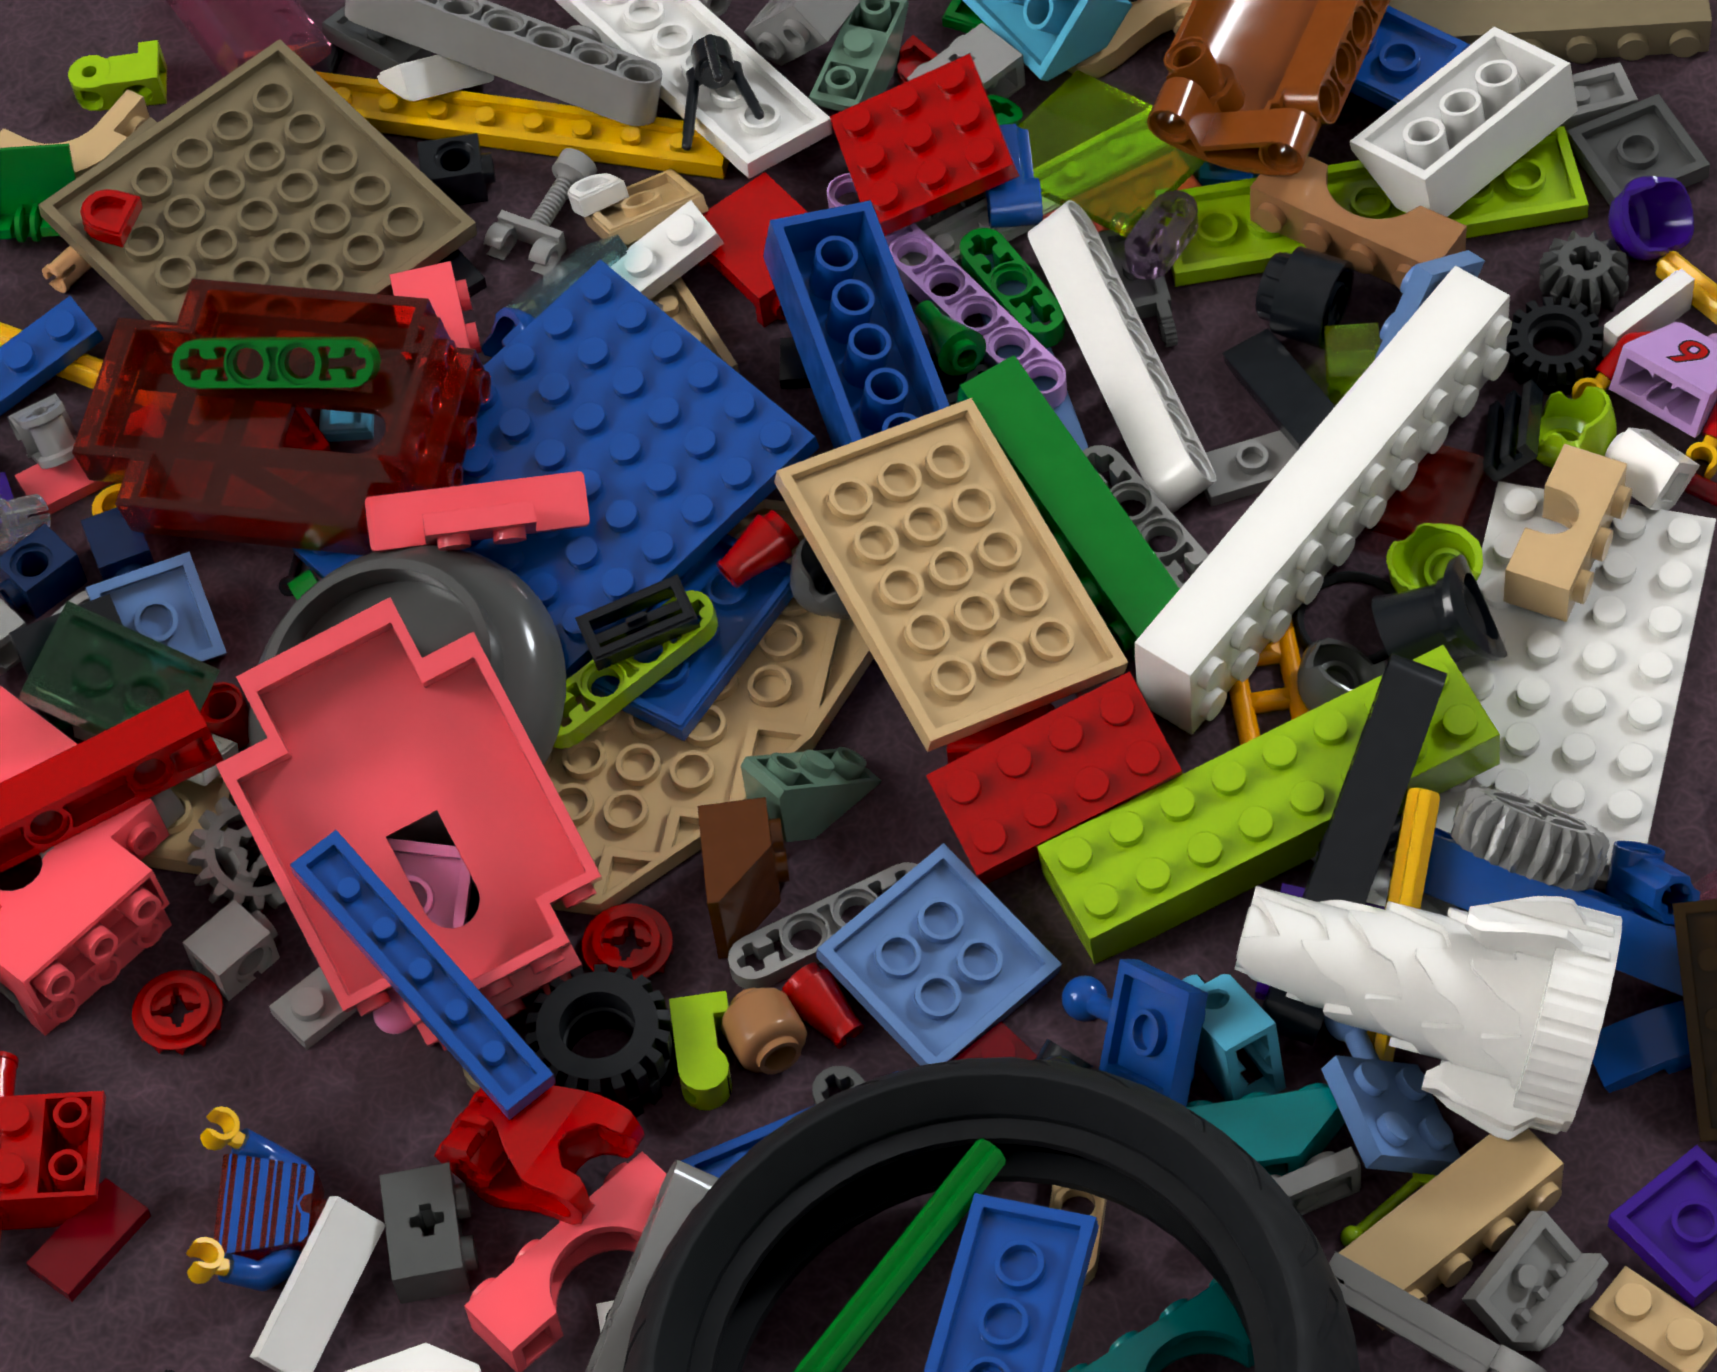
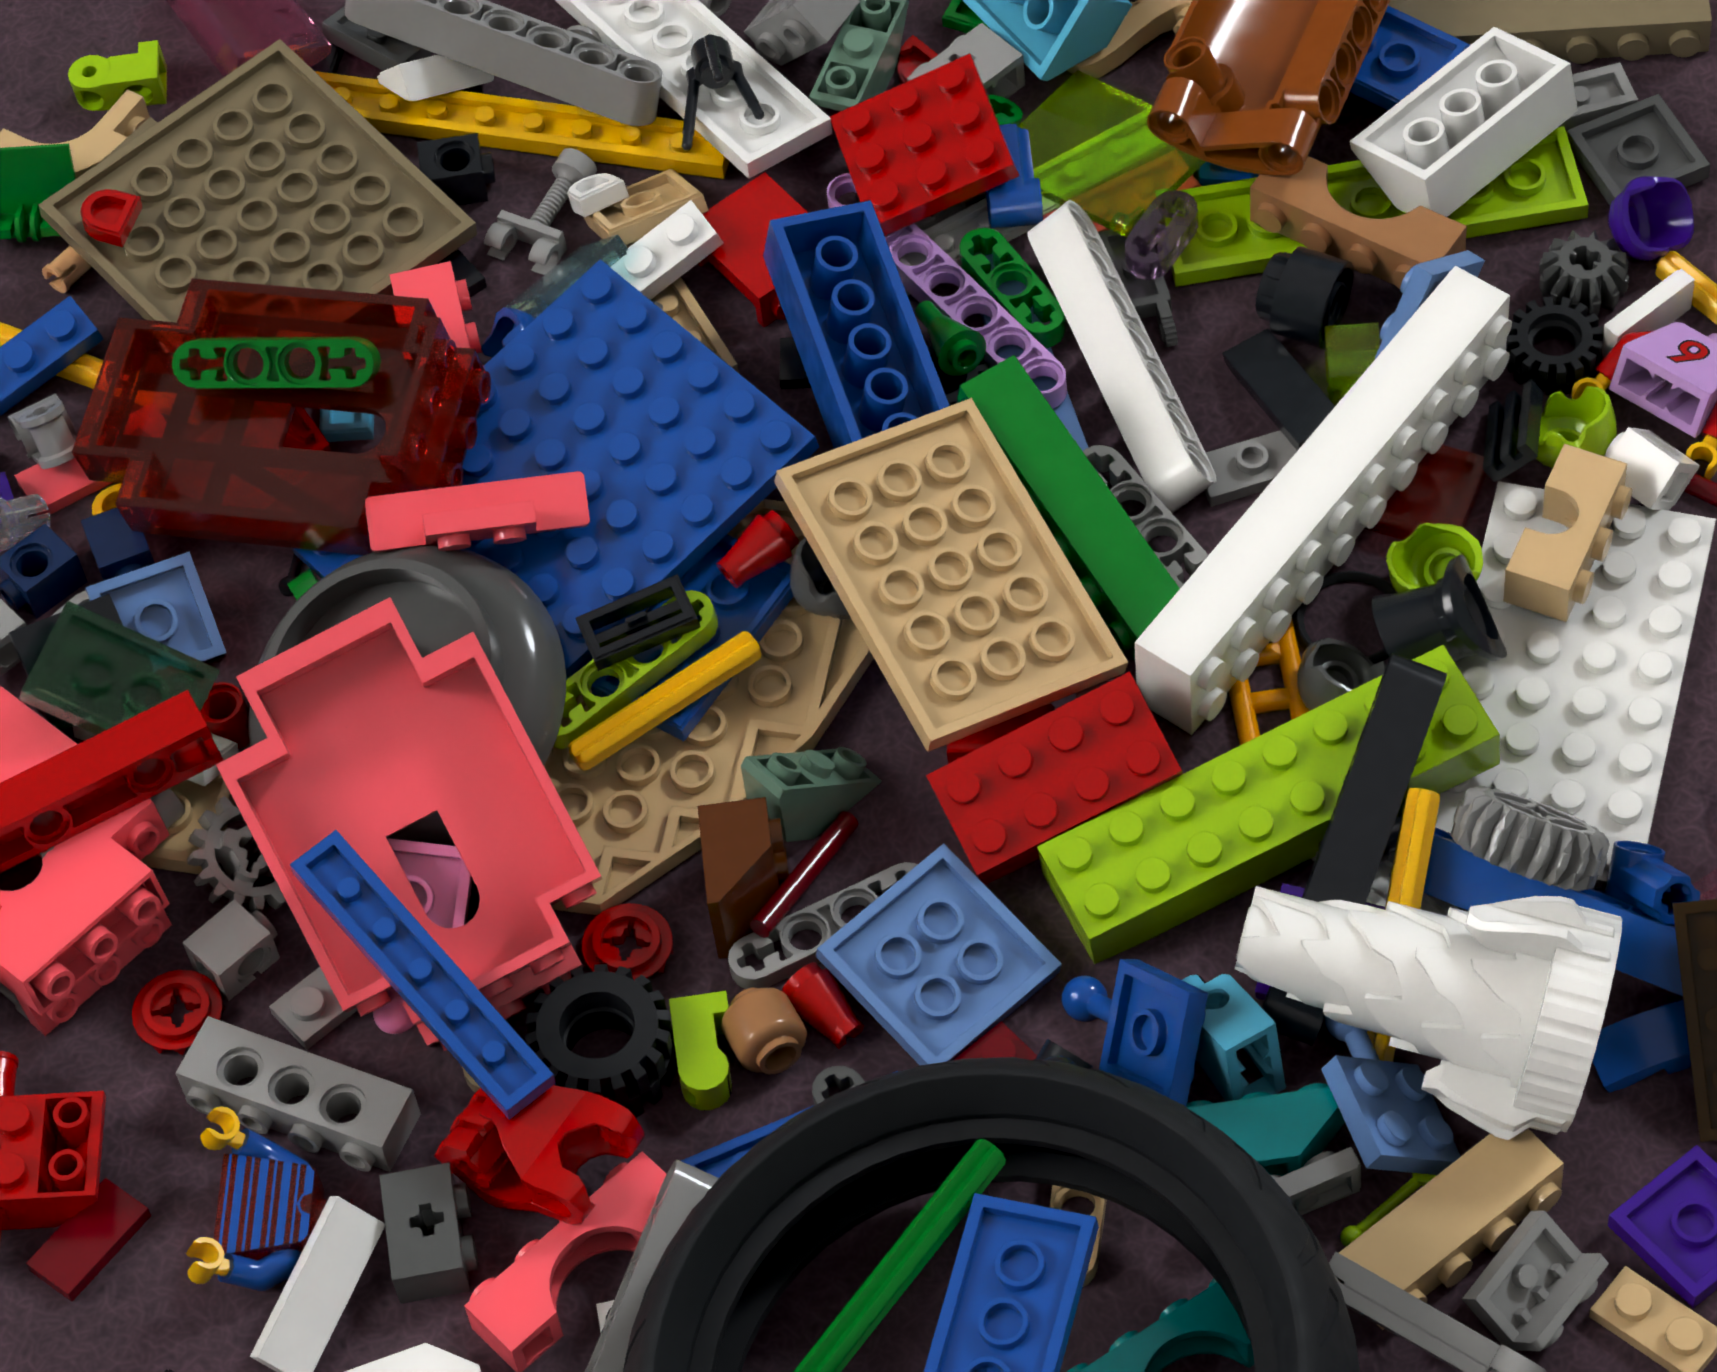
(228, 1054): none -> light grey brick
(664, 701): none -> yellow axle
(804, 874): none -> dark red bar

